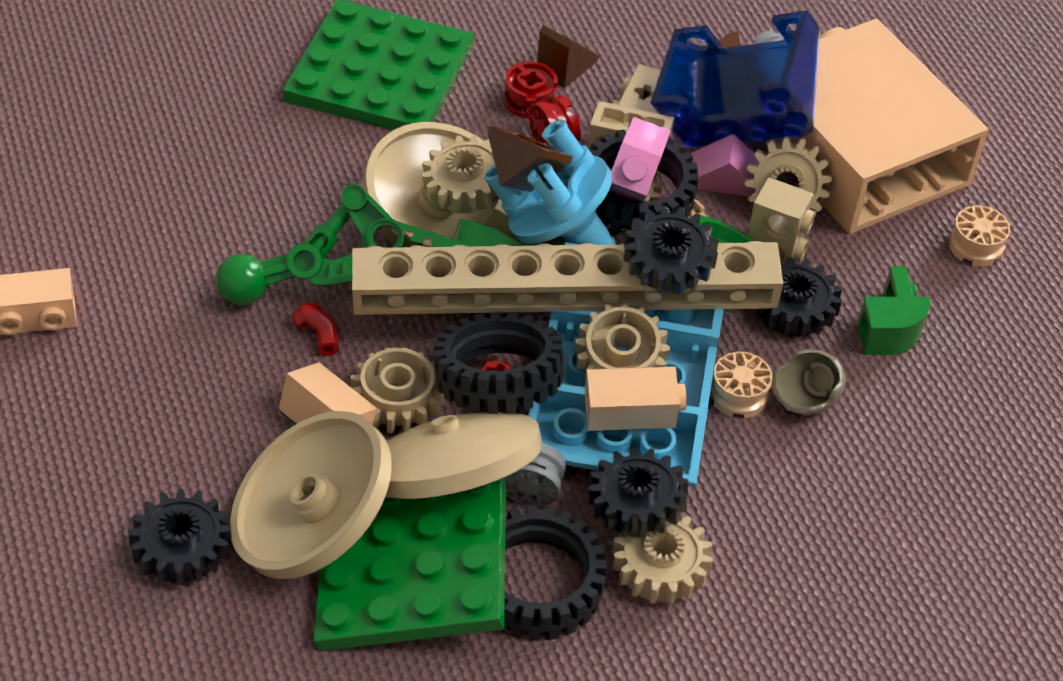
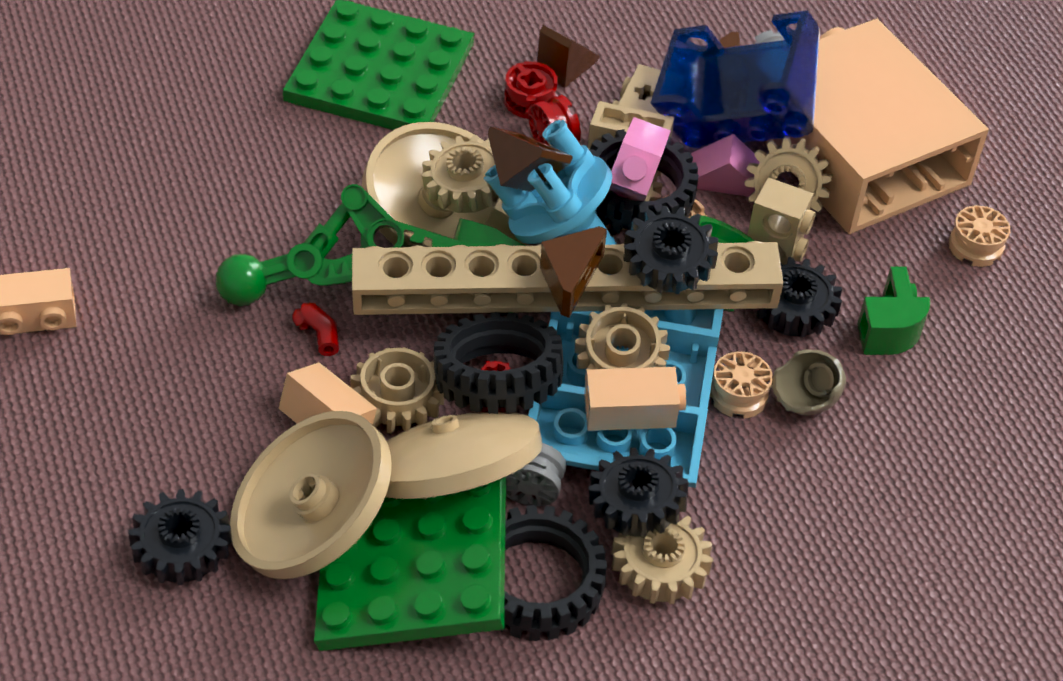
(570, 264): none -> reddish brown slope

